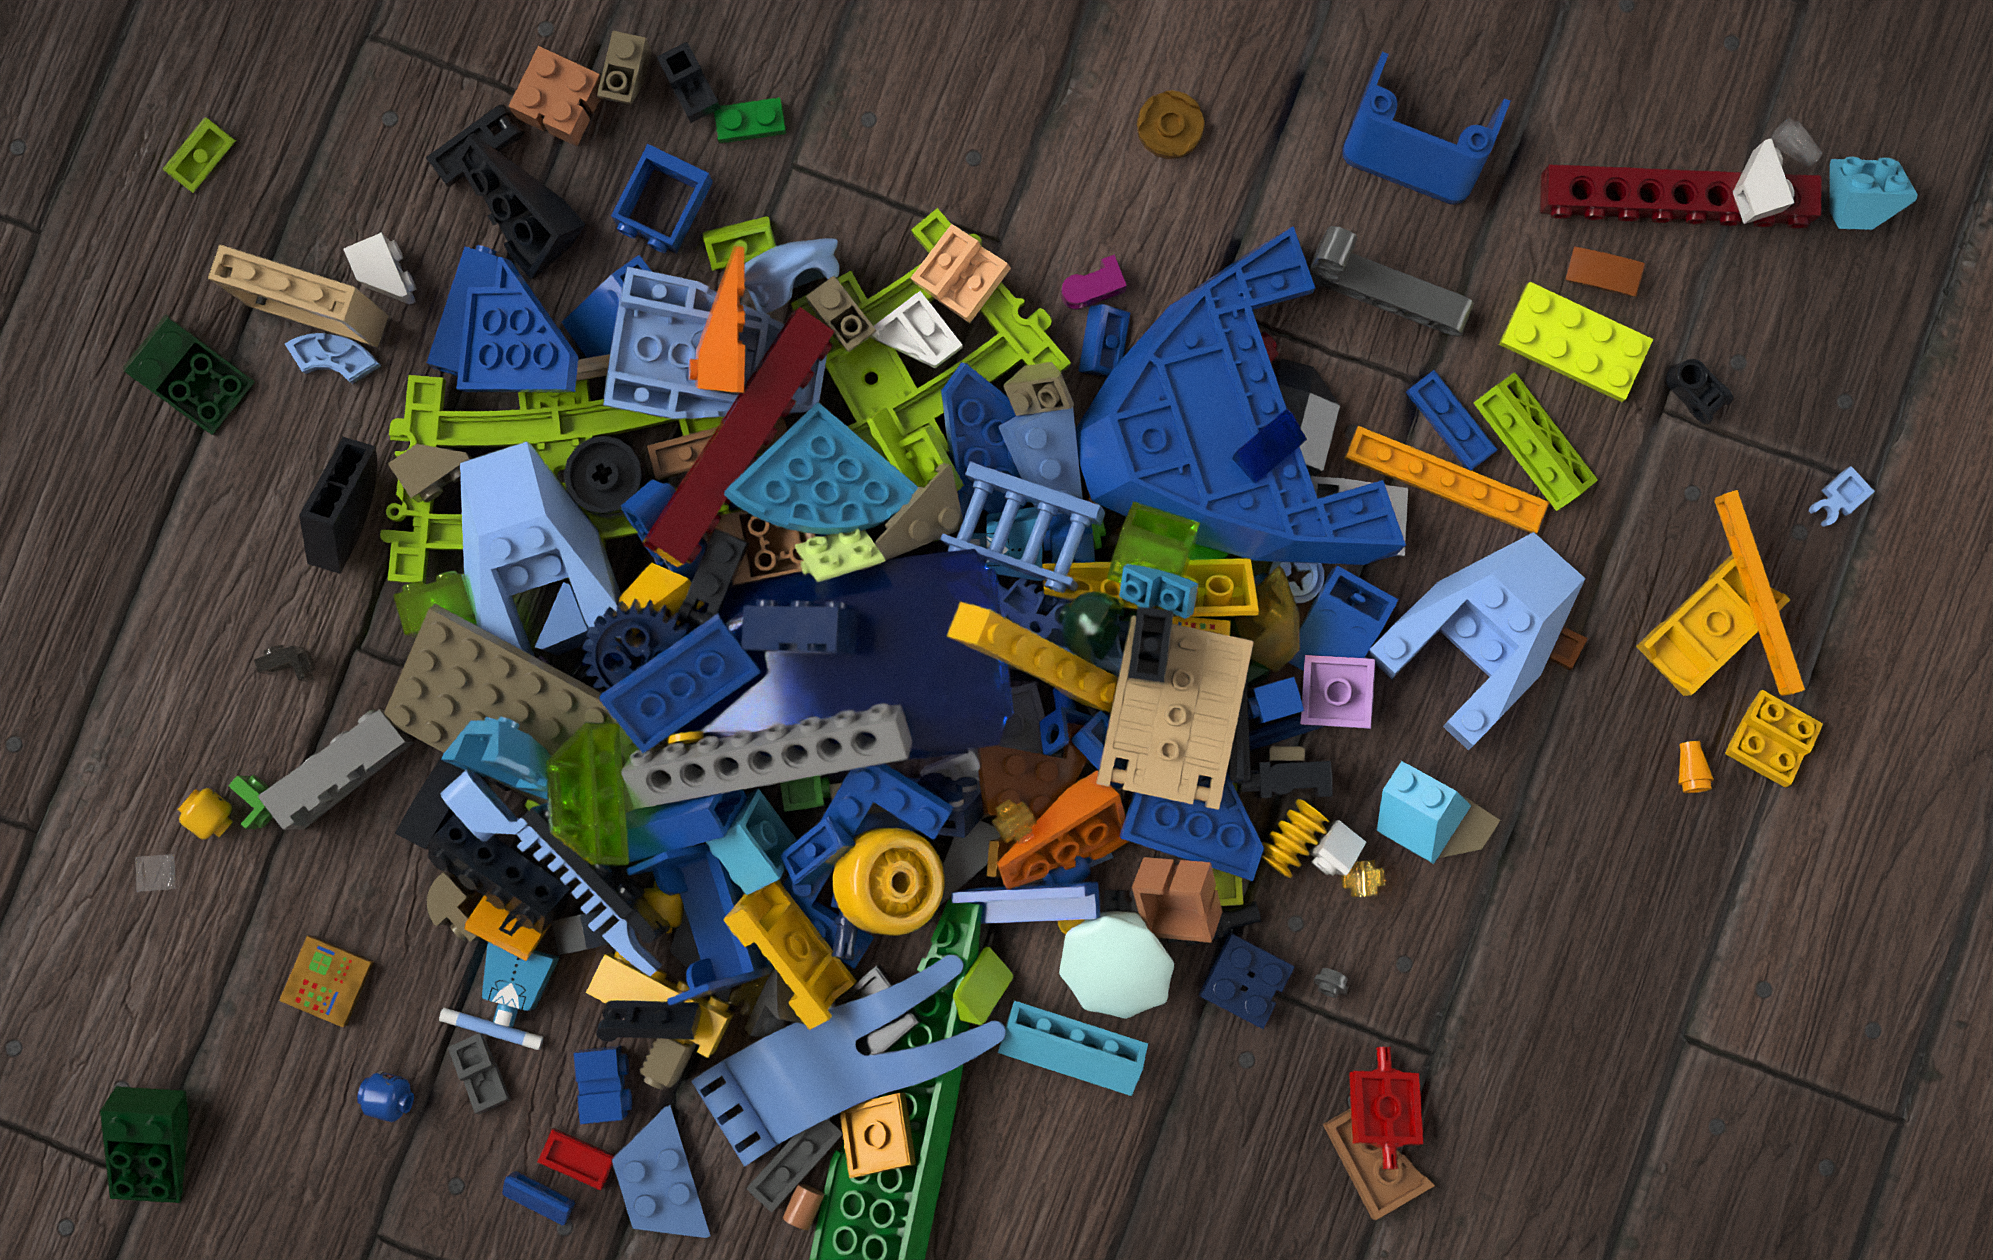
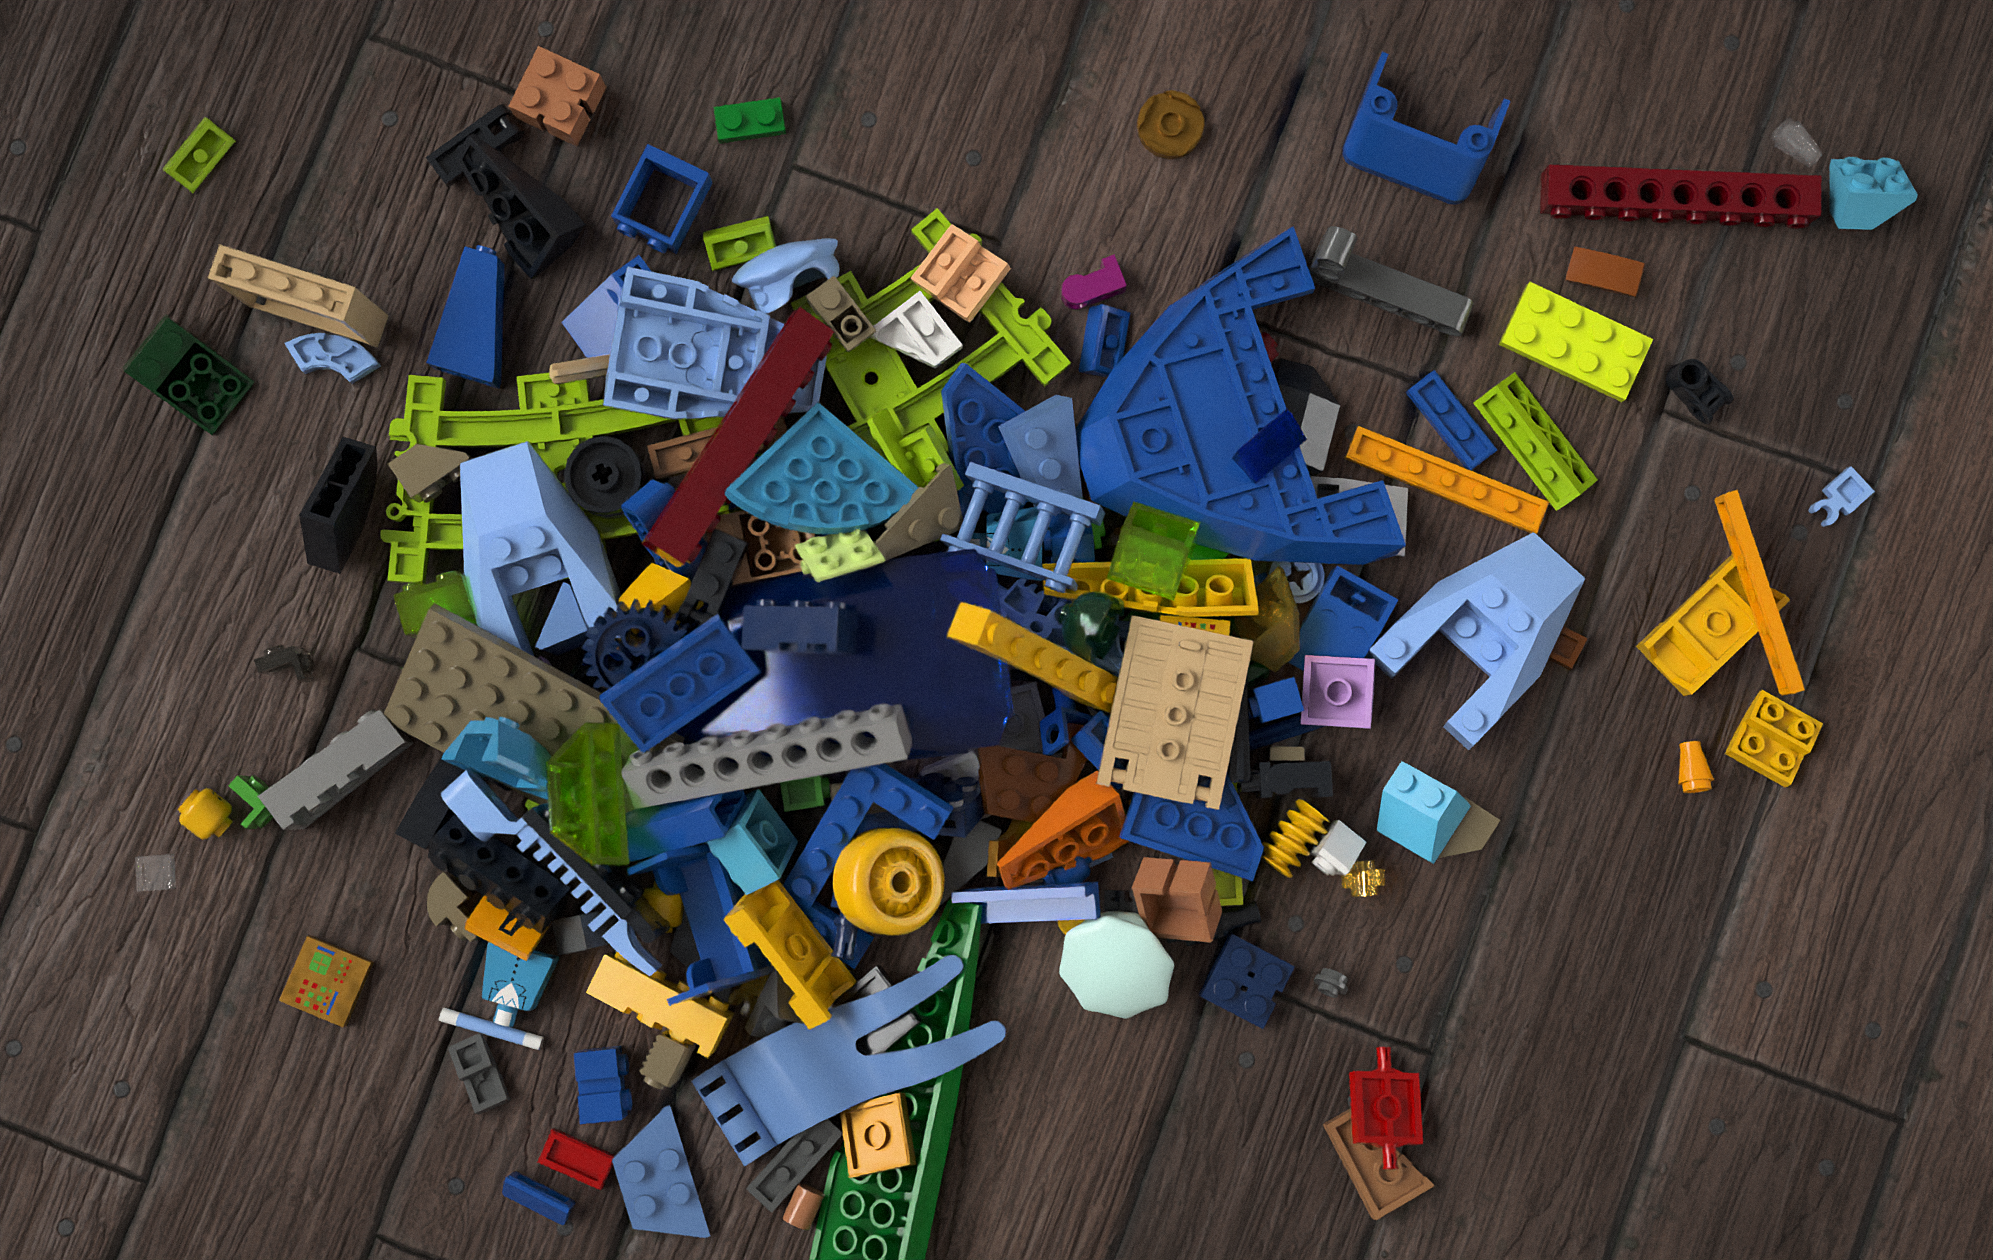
(145, 1143): dark green slope -> none
(378, 267): white slope -> none
(385, 1096): blue head -> none
(512, 340): blue wing -> none
(624, 68): dark tan slope -> none
(648, 1020): black plate -> none
(685, 738): yellow piece -> none
(688, 82): black brick -> none
(720, 352): orange wedge -> none
(816, 851): blue slope -> none
(982, 987): lime slope -> none
(1014, 822): clear yellow gear -> none
(1038, 390): dark tan slope -> none
(1073, 1048): medium azure brick -> none
(1150, 645): black brick -> none
(1158, 588): dark azure slope -> none
(1762, 185): white slope -> none

